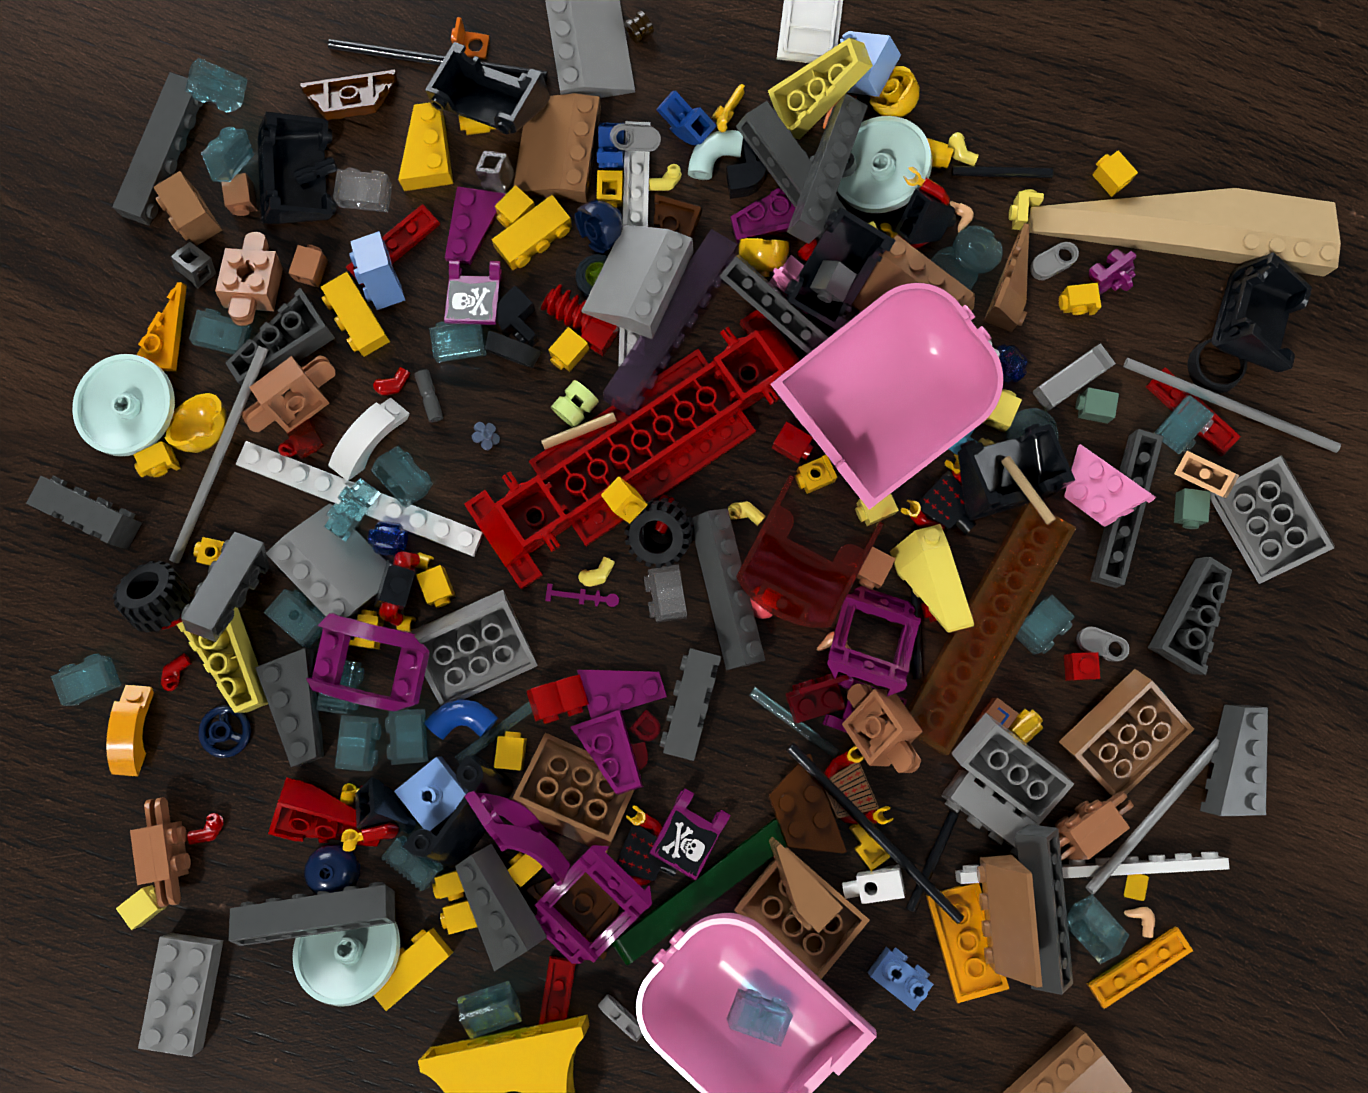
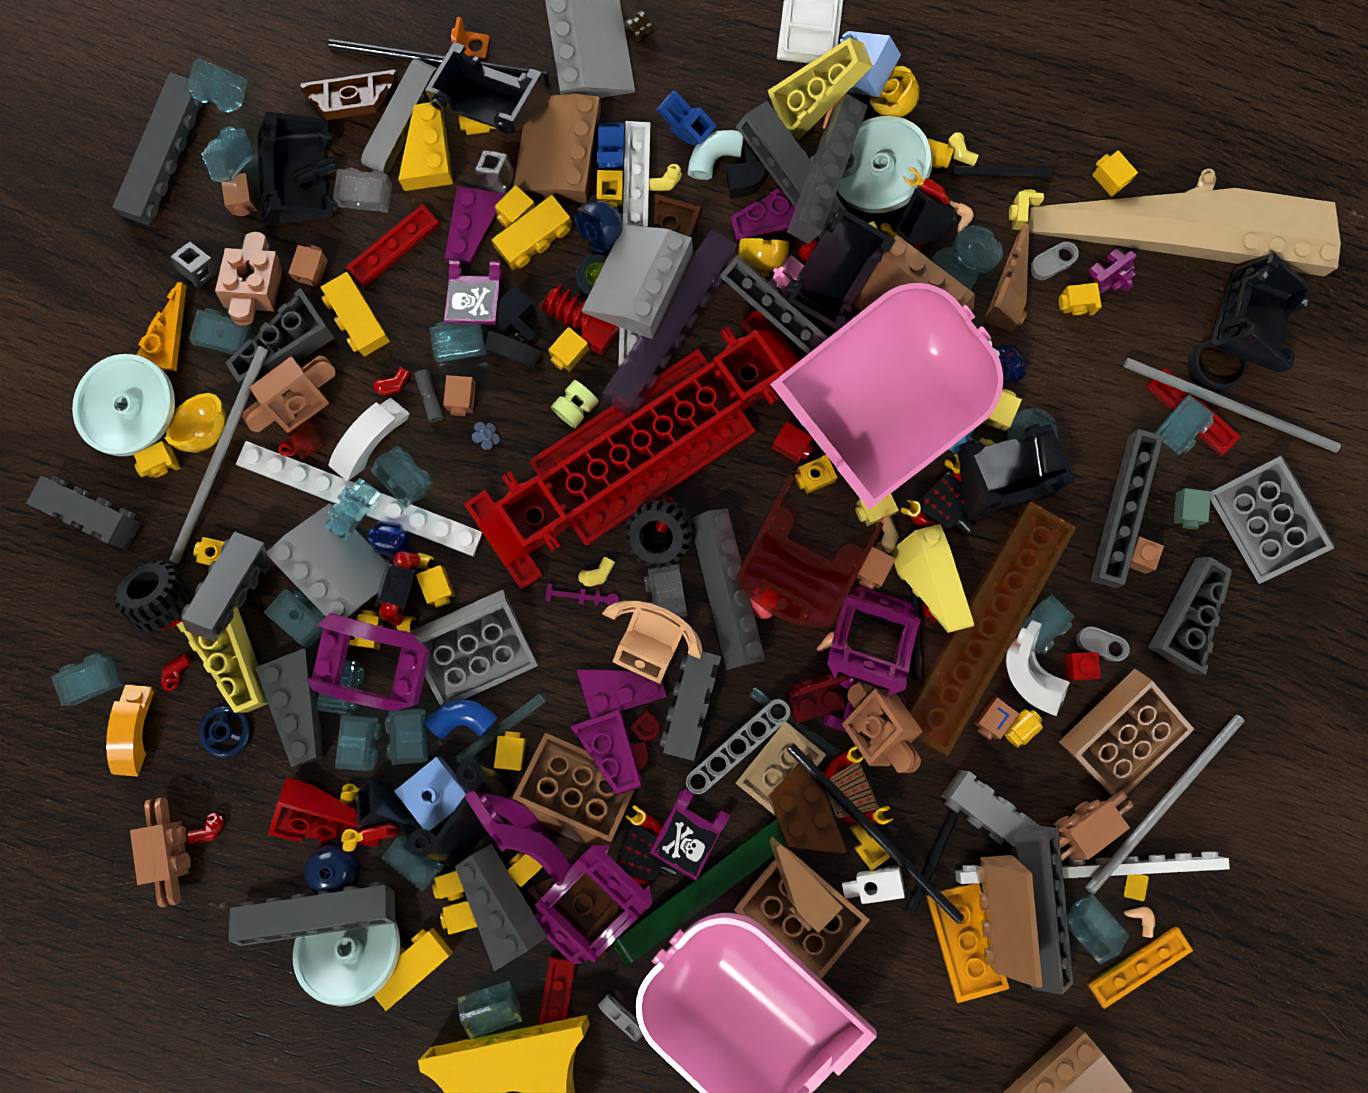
(140, 907): light yellow brick -> none
(180, 994): light grey brick -> none
(186, 209): medium nougat brick -> none
(376, 271): medium blue brick -> none
(395, 122): none -> light grey beam
(459, 395): none -> nougat brick
(557, 698): red brick -> none
(578, 430): tan bar -> none
(624, 500): yellow brick -> none
(641, 137): light grey piece -> none
(651, 638): none -> light nougat piece
(724, 114): yellow piece -> none
(732, 758): none -> light grey beam
(745, 510): light yellow arm -> none
(759, 1016): clear light blue brick -> none
(775, 763): none -> tan plate
(832, 281): dark grey brick -> none
(890, 536): none -> tan arm
(900, 978): medium blue brick -> none
(1012, 768): light grey brick -> none
(1028, 490): tan bar -> none
(1029, 677): none -> white arch
(1073, 377): light grey piece -> none
(1097, 405): sand green brick -> none
(1102, 489): bright pink wing -> none
(1145, 555): none -> nougat brick
(1206, 182): none -> tan arm
(1206, 474): light nougat brick -> none
(1240, 763): dark grey wedge -> none

